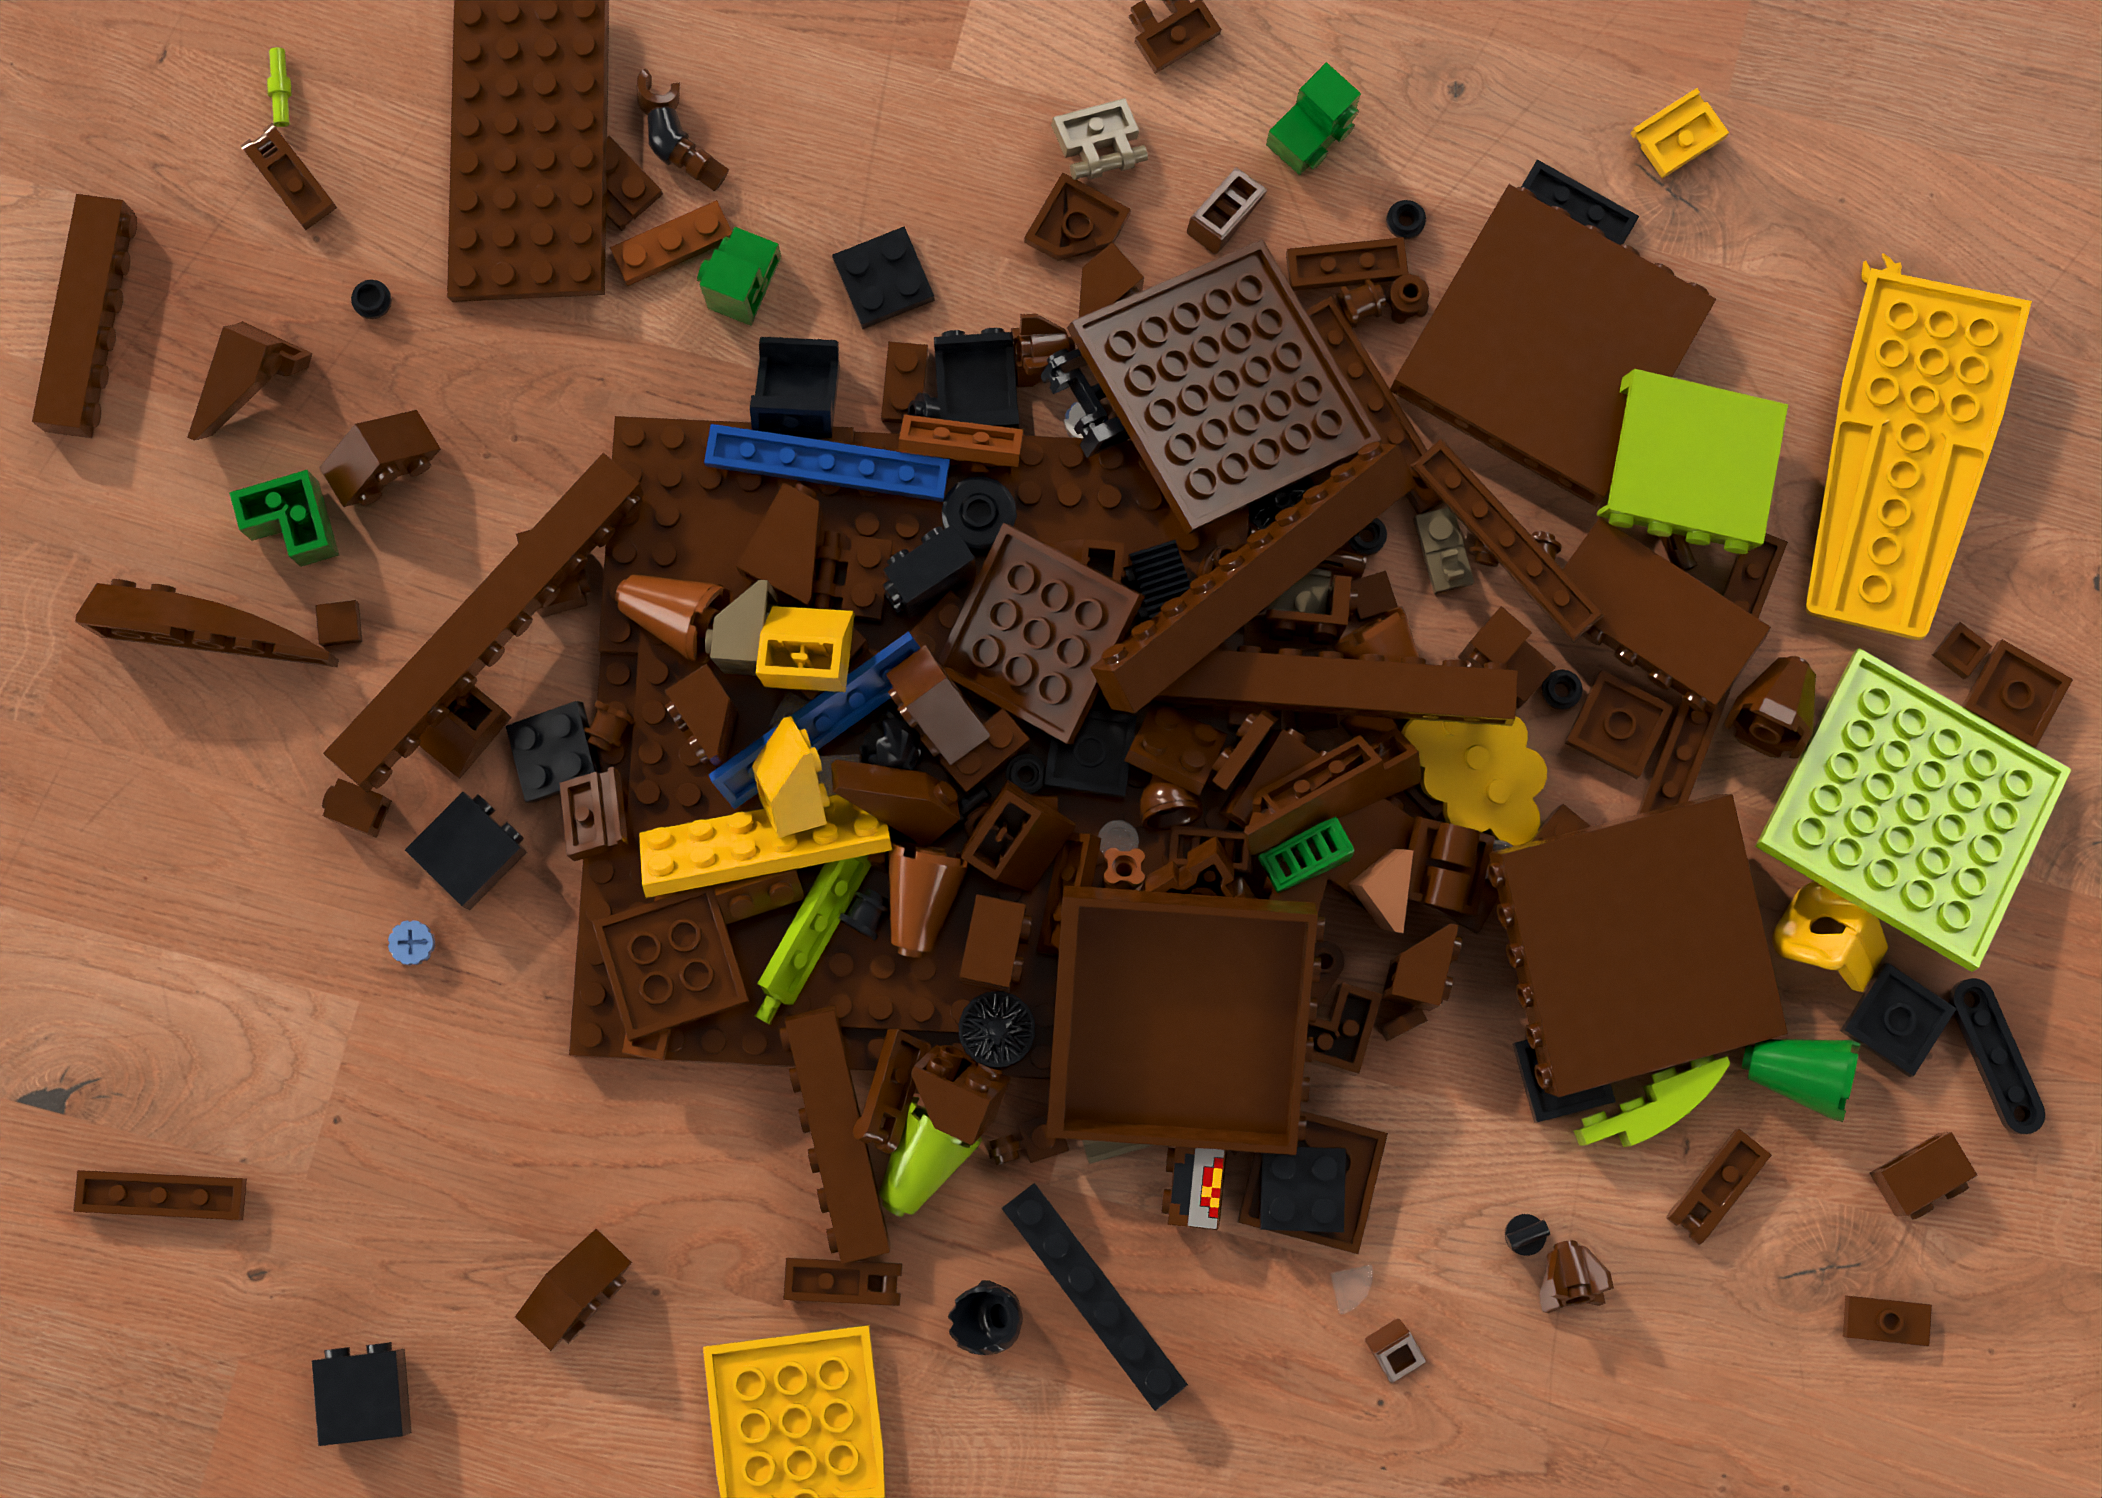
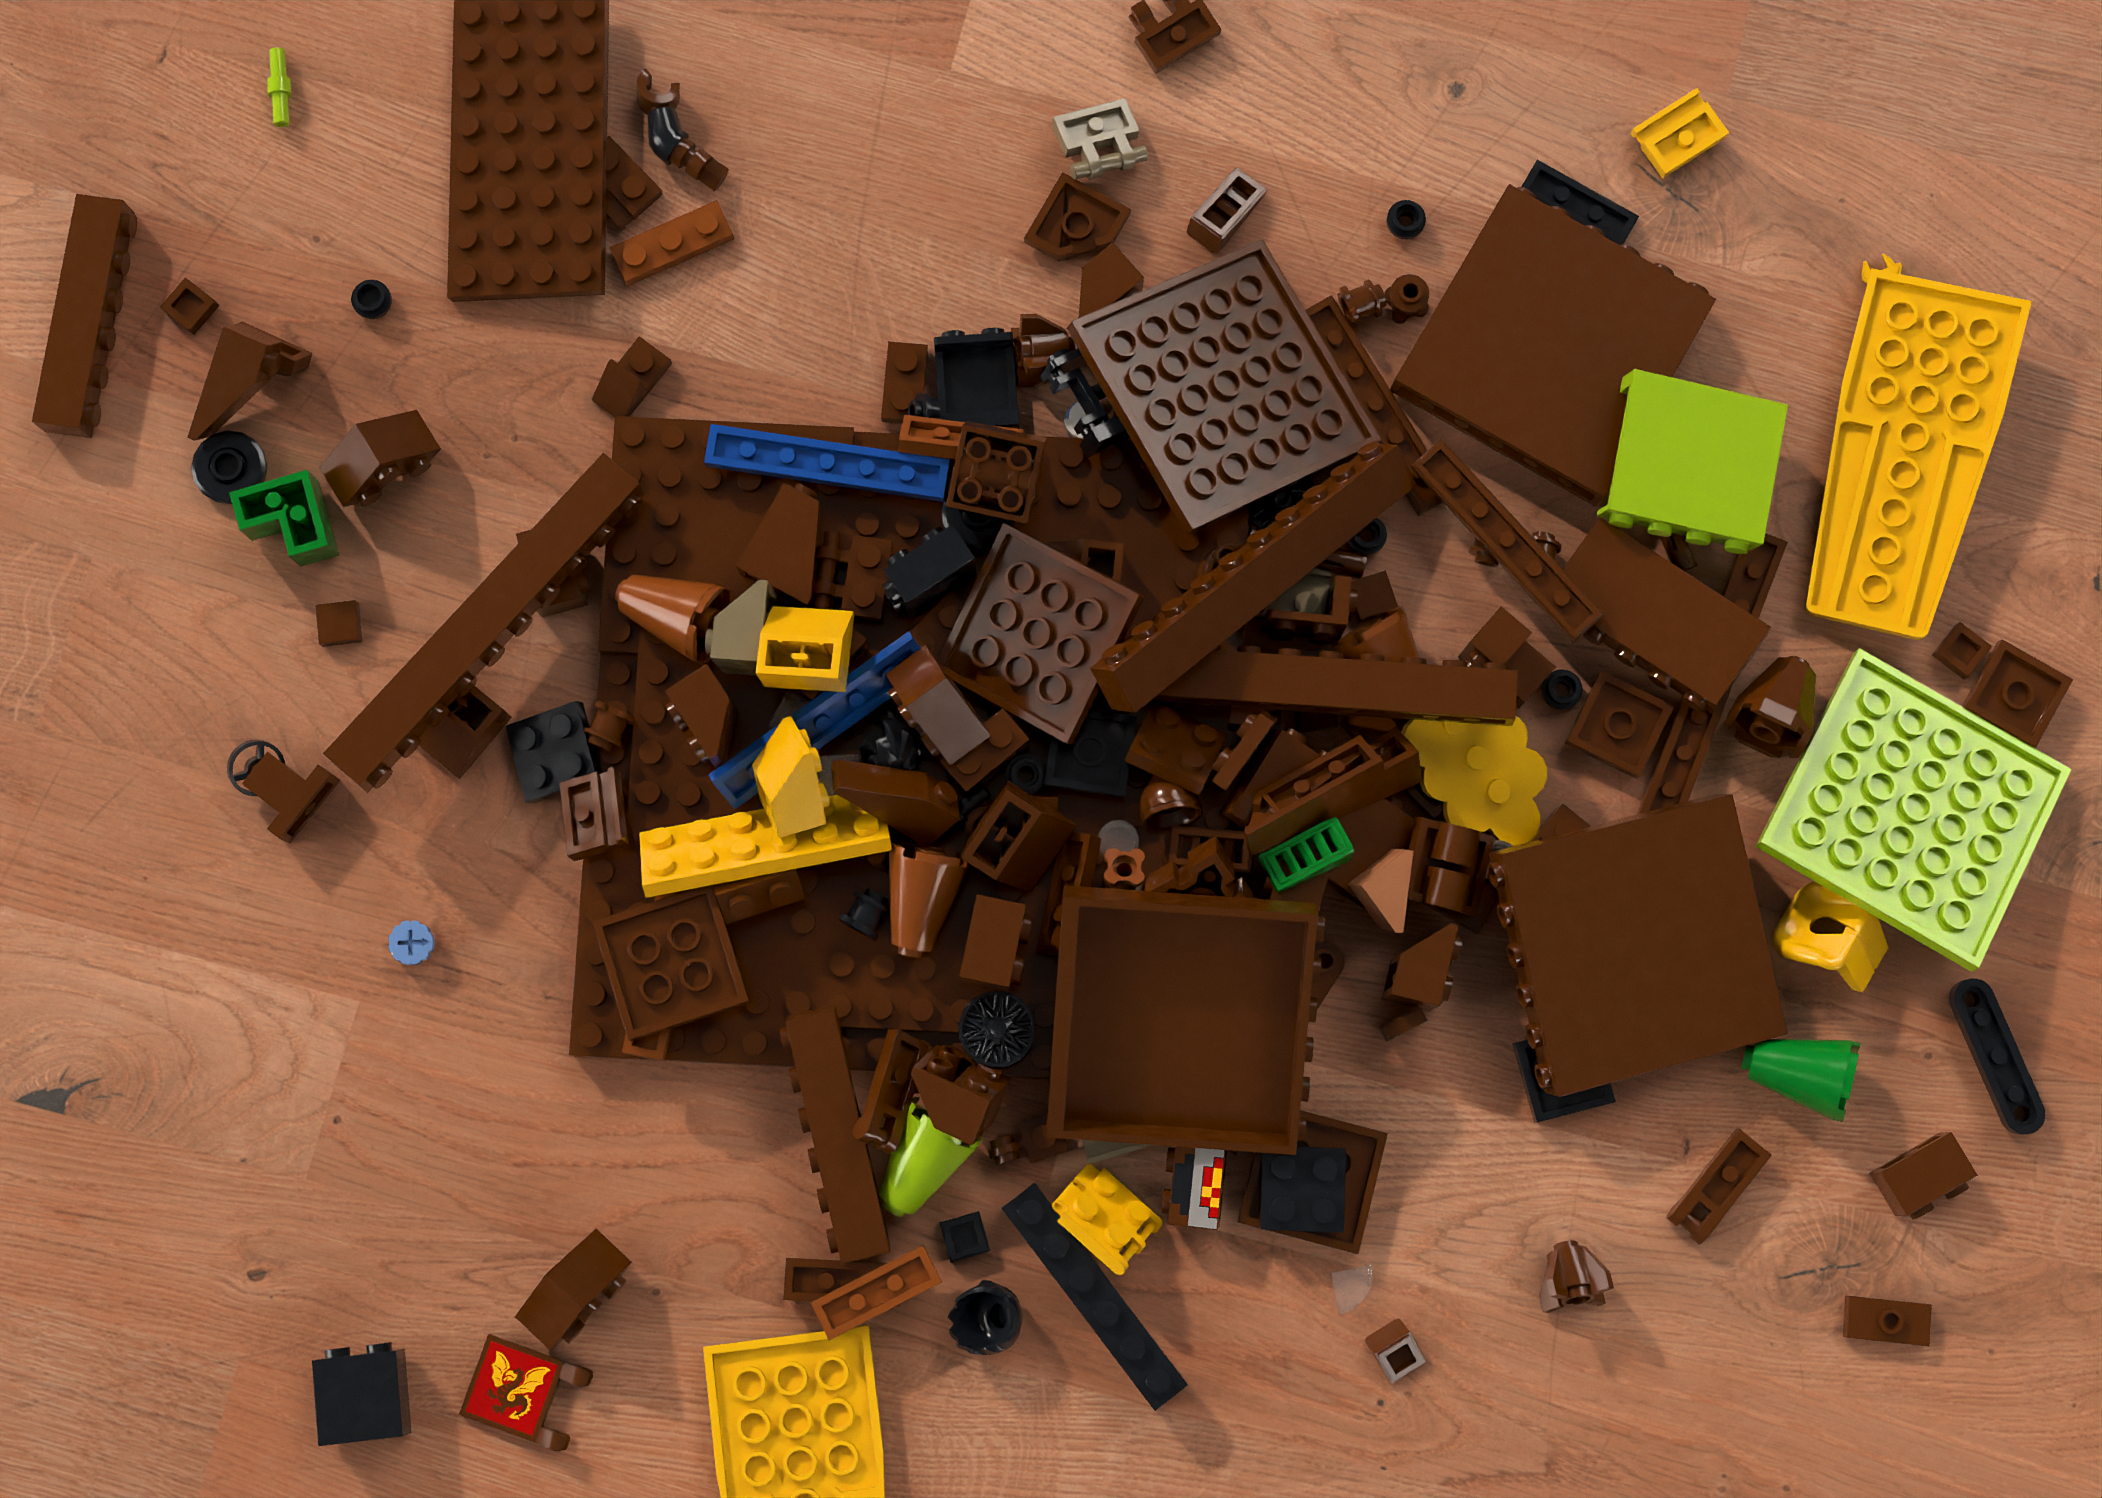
(160, 1195): reddish brown plate -> none
(189, 306): none -> reddish brown tile
(191, 623): reddish brown wedge -> none
(227, 464): none -> black wheel
(281, 787): none -> reddish brown piece
(289, 177): reddish brown plate -> none
(355, 808): reddish brown brick -> none
(467, 849): black brick -> none
(516, 1389): none -> flag
(631, 379): none -> reddish brown slope
(739, 275): green brick -> none
(796, 387): black panel -> none
(810, 933): lime plate -> none
(876, 1292): none -> dark orange plate
(883, 277): black plate -> none
(964, 1236): none -> black tile
(996, 472): none -> reddish brown brick
(1105, 1217): none -> yellow plate
(1156, 575): black brick -> none
(1319, 117): green brick -> none
(1344, 1037): reddish brown brick -> none
(1346, 263): reddish brown plate -> none
(1443, 550): dark tan plate -> none
(1526, 1234): black plate -> none
(1669, 1099): lime slope -> none
(1898, 1019): black plate -> none

